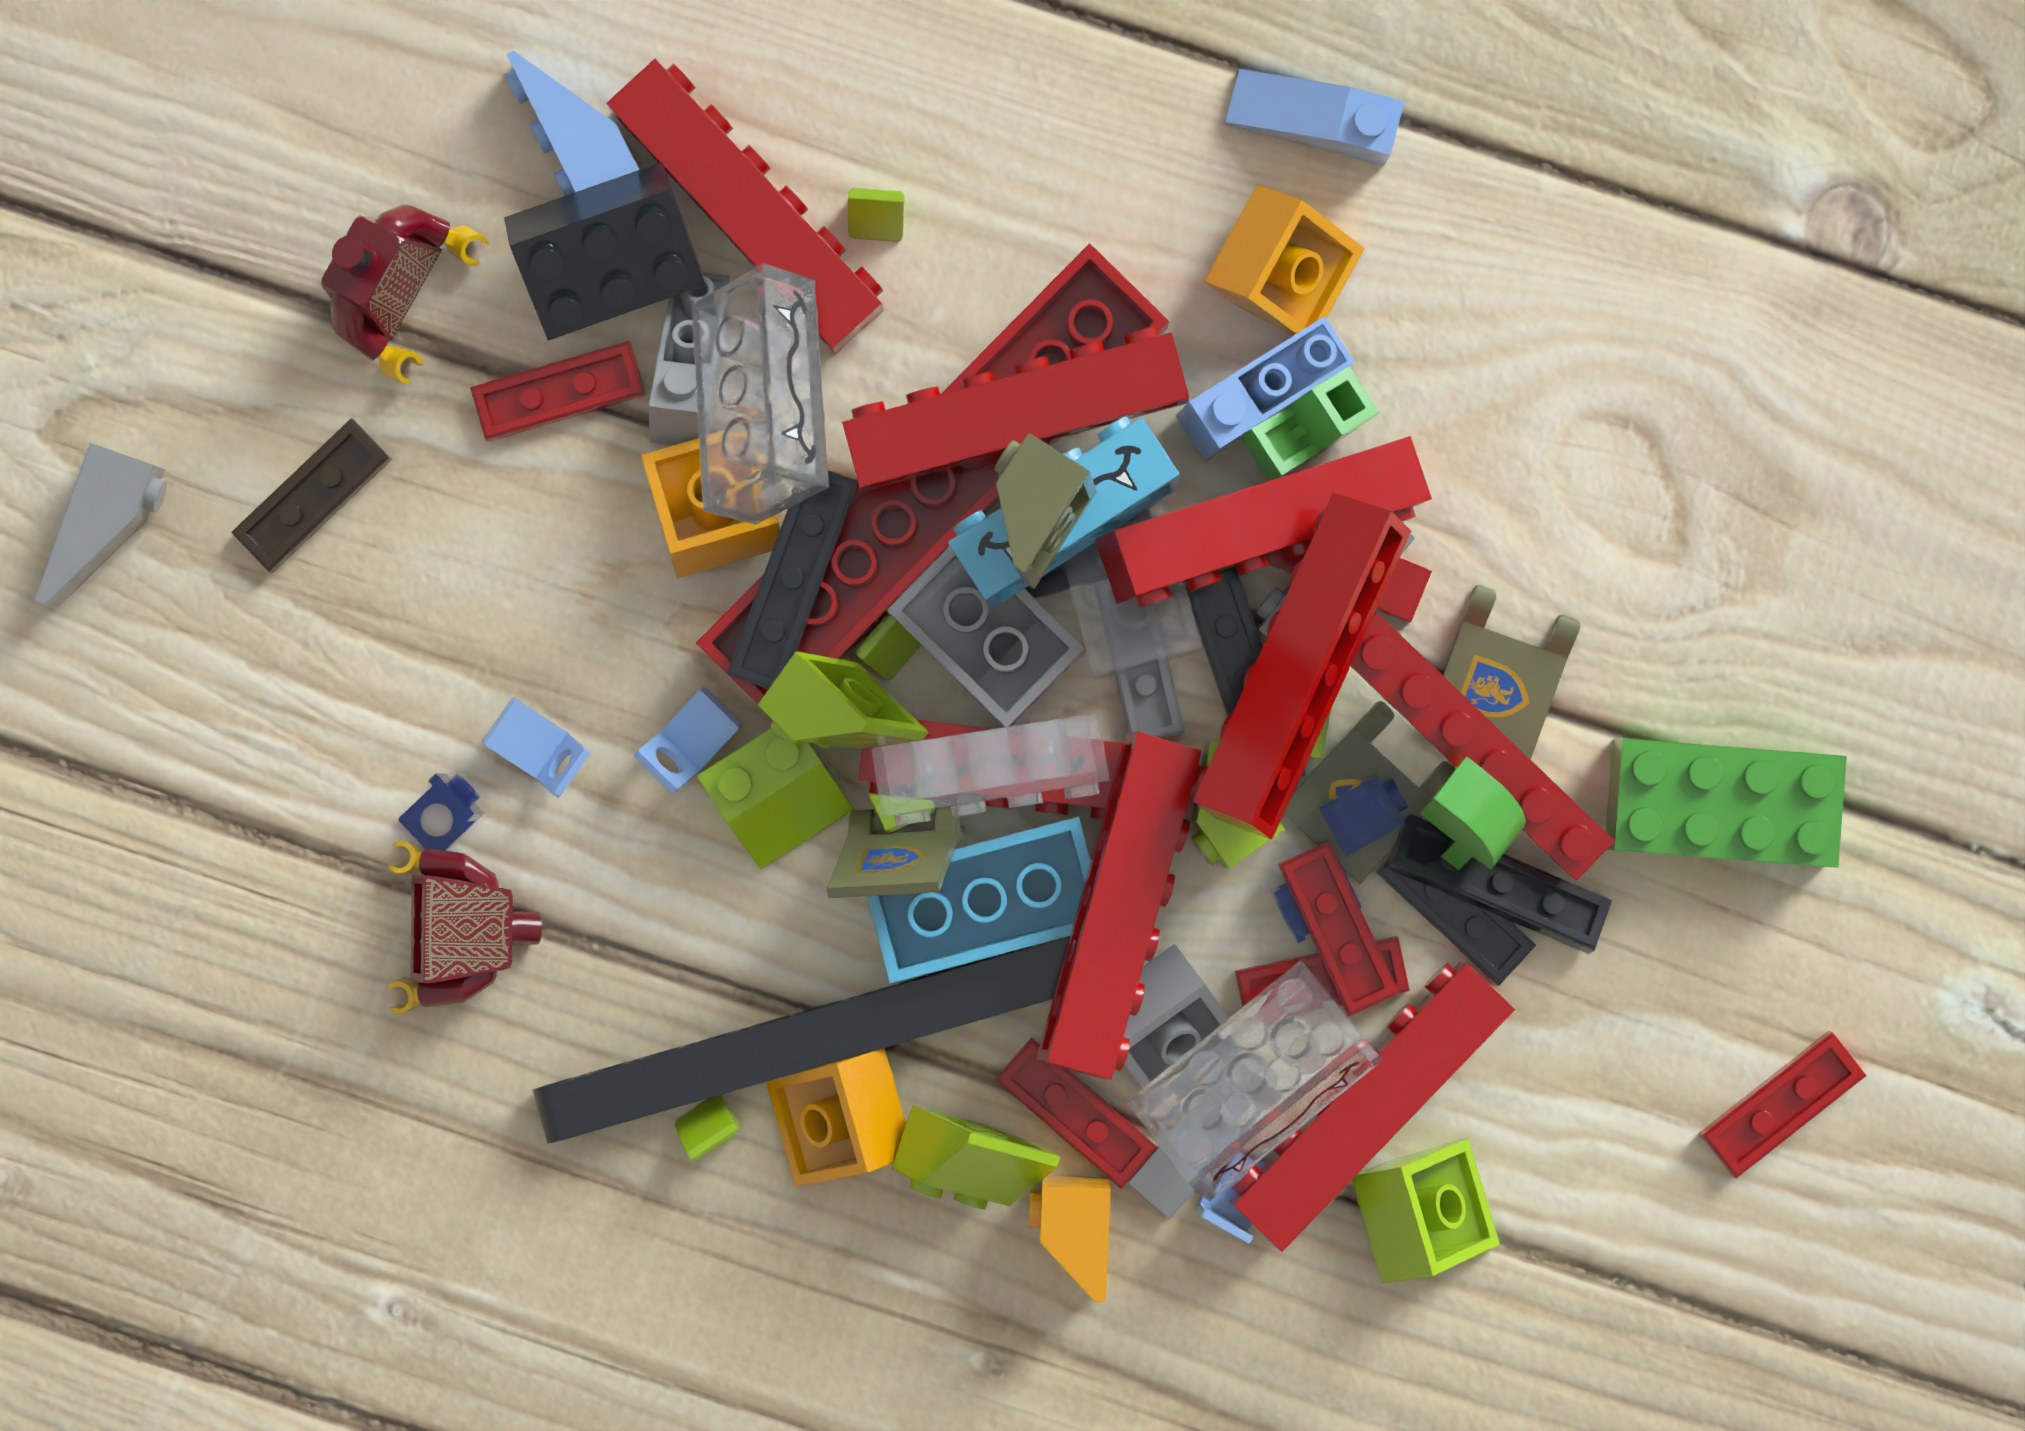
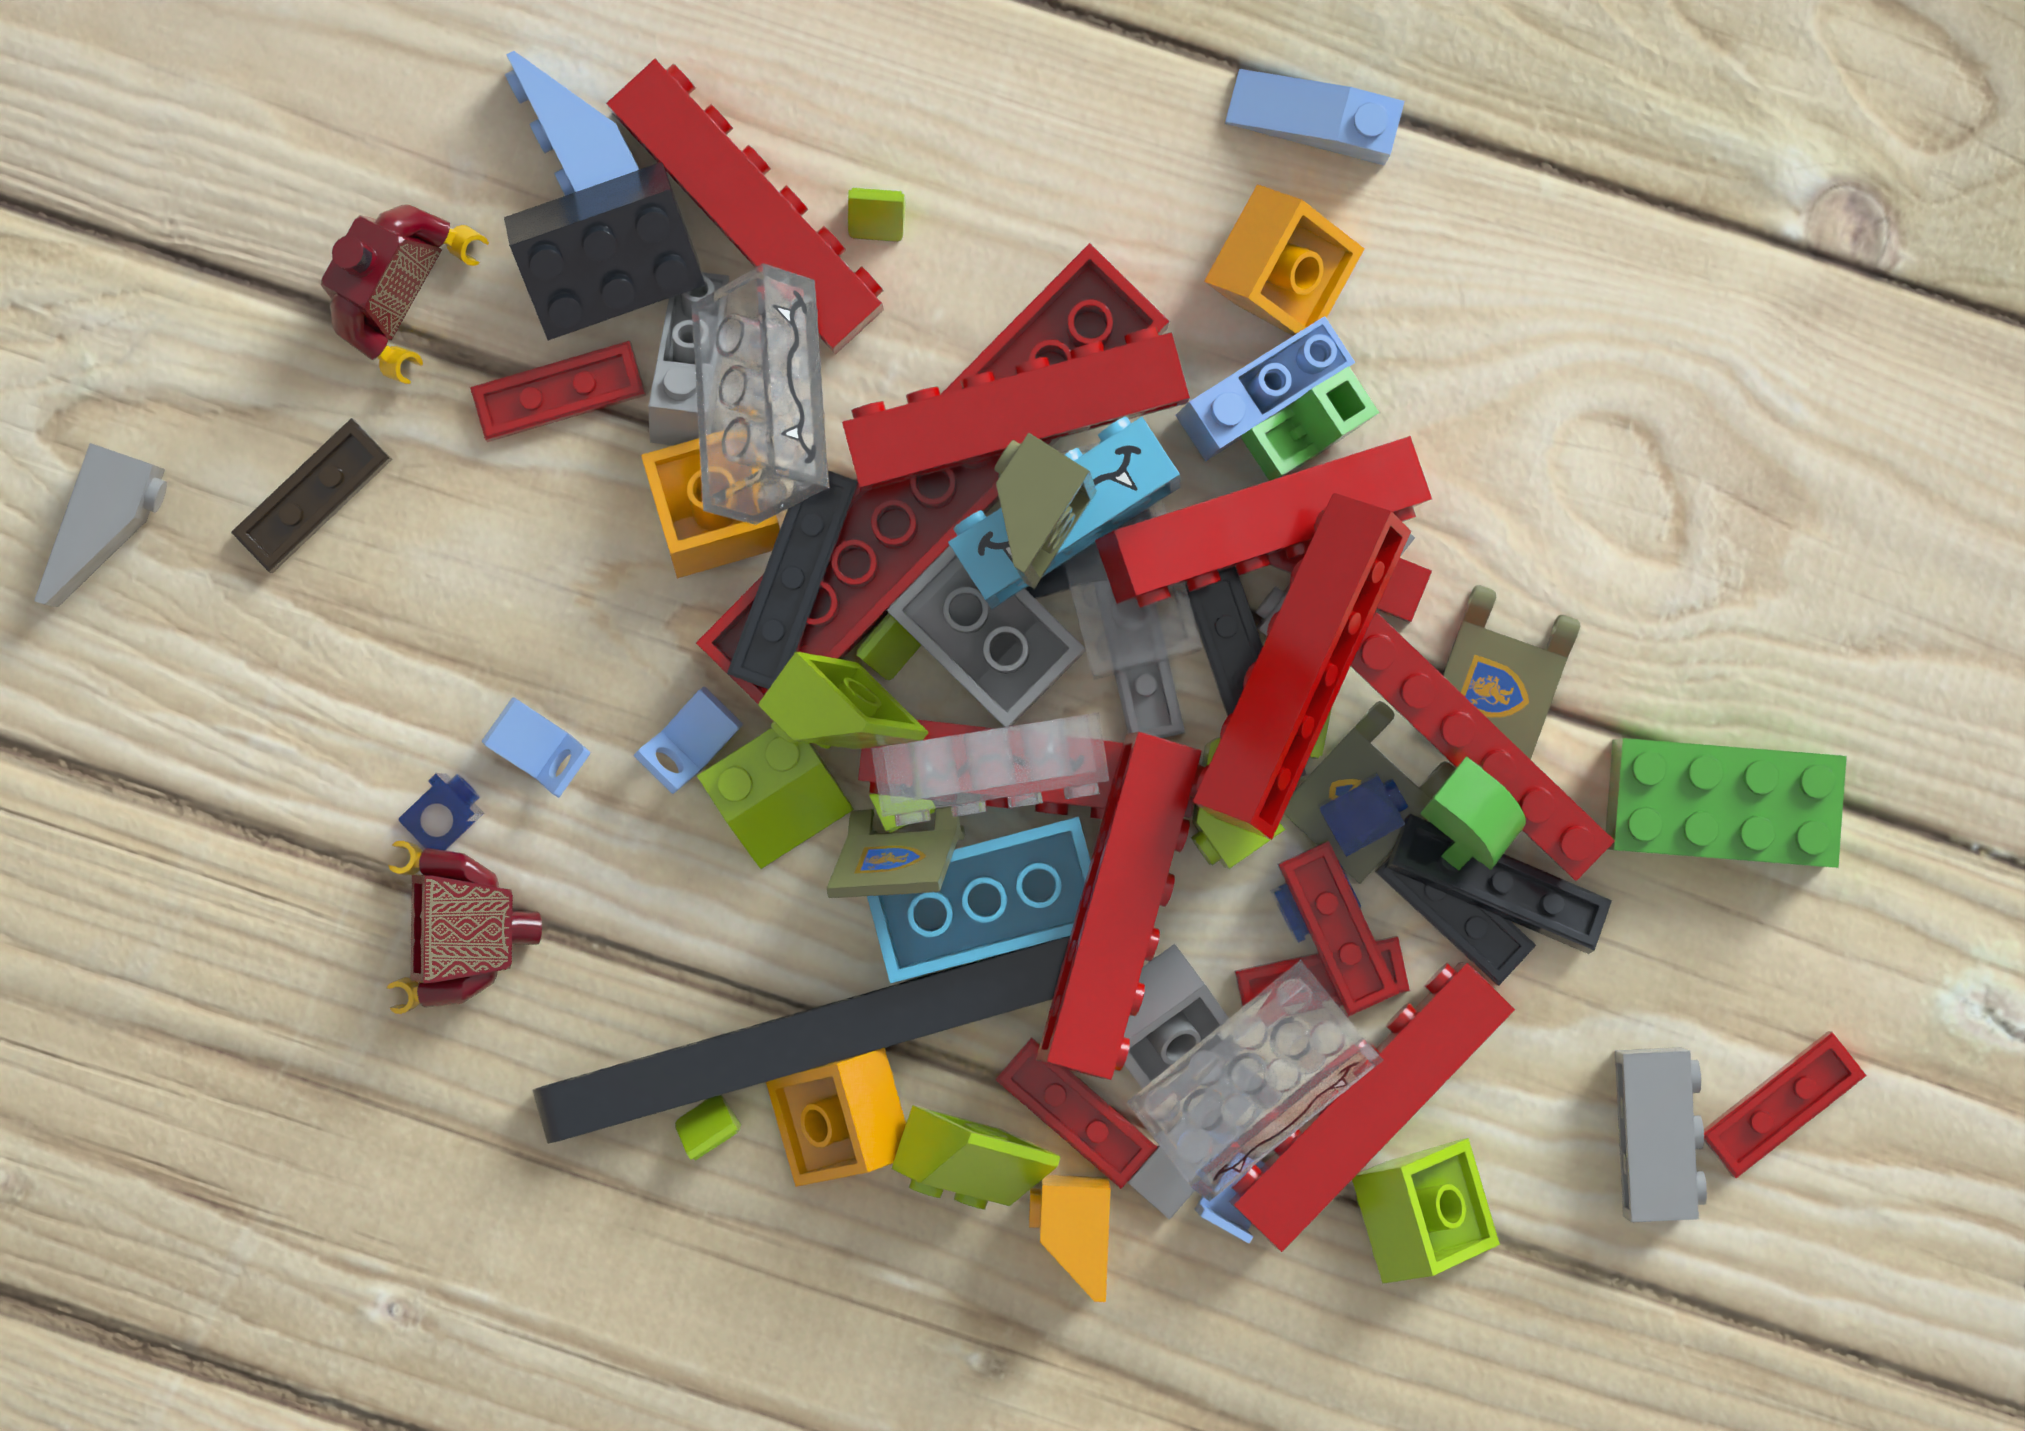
(1659, 1134): none -> light grey brick

